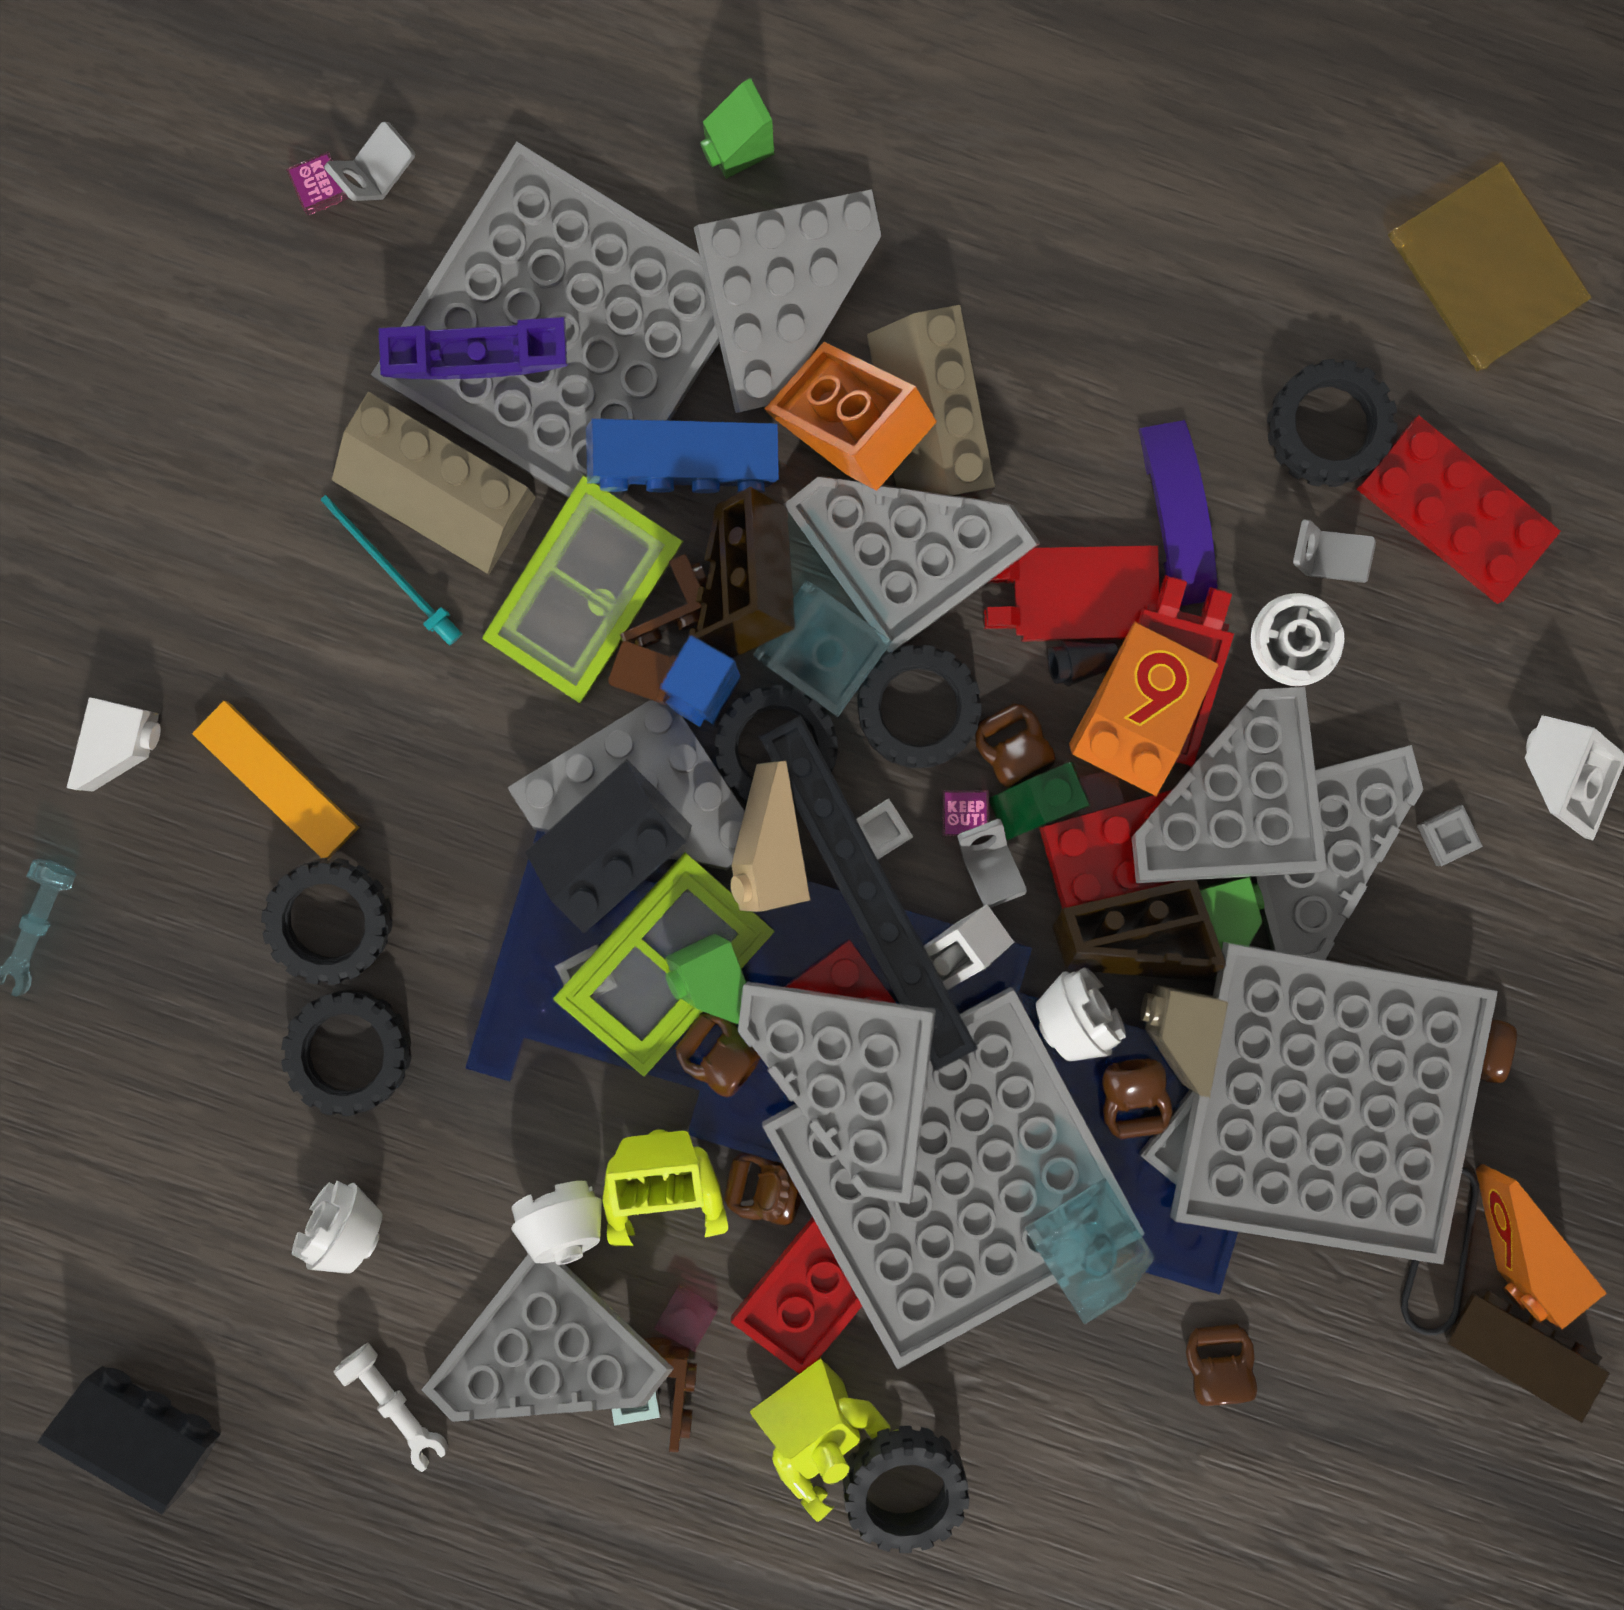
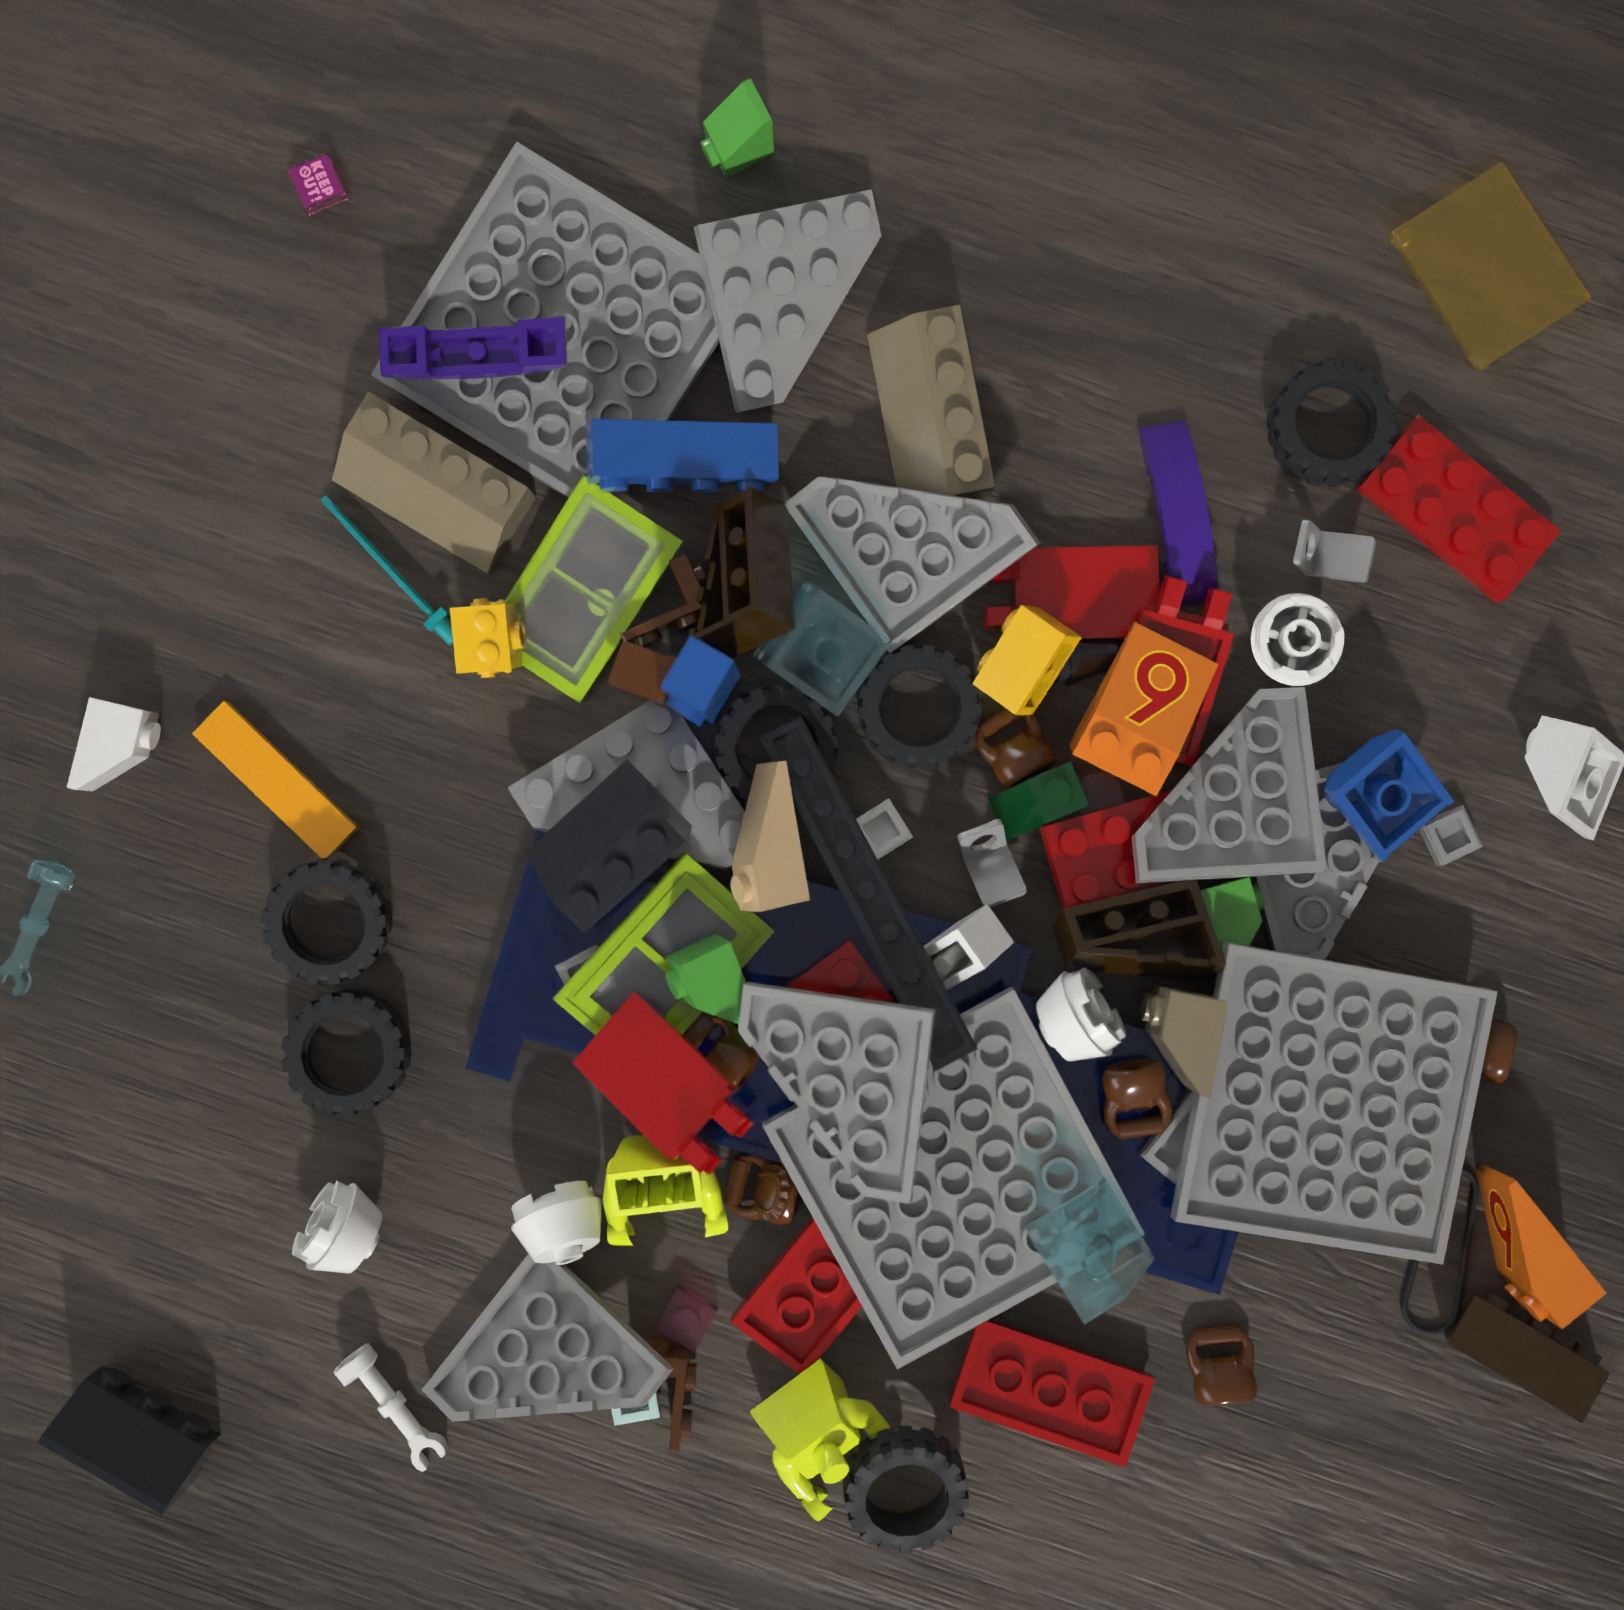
(375, 166): light grey bracket -> none
(487, 637): none -> yellow head
(661, 1083): none -> red tile
(853, 414): orange slope -> none
(964, 810): tile -> none
(1025, 659): none -> yellow brick
(1051, 1391): none -> red plate
(1386, 792): none -> blue slope

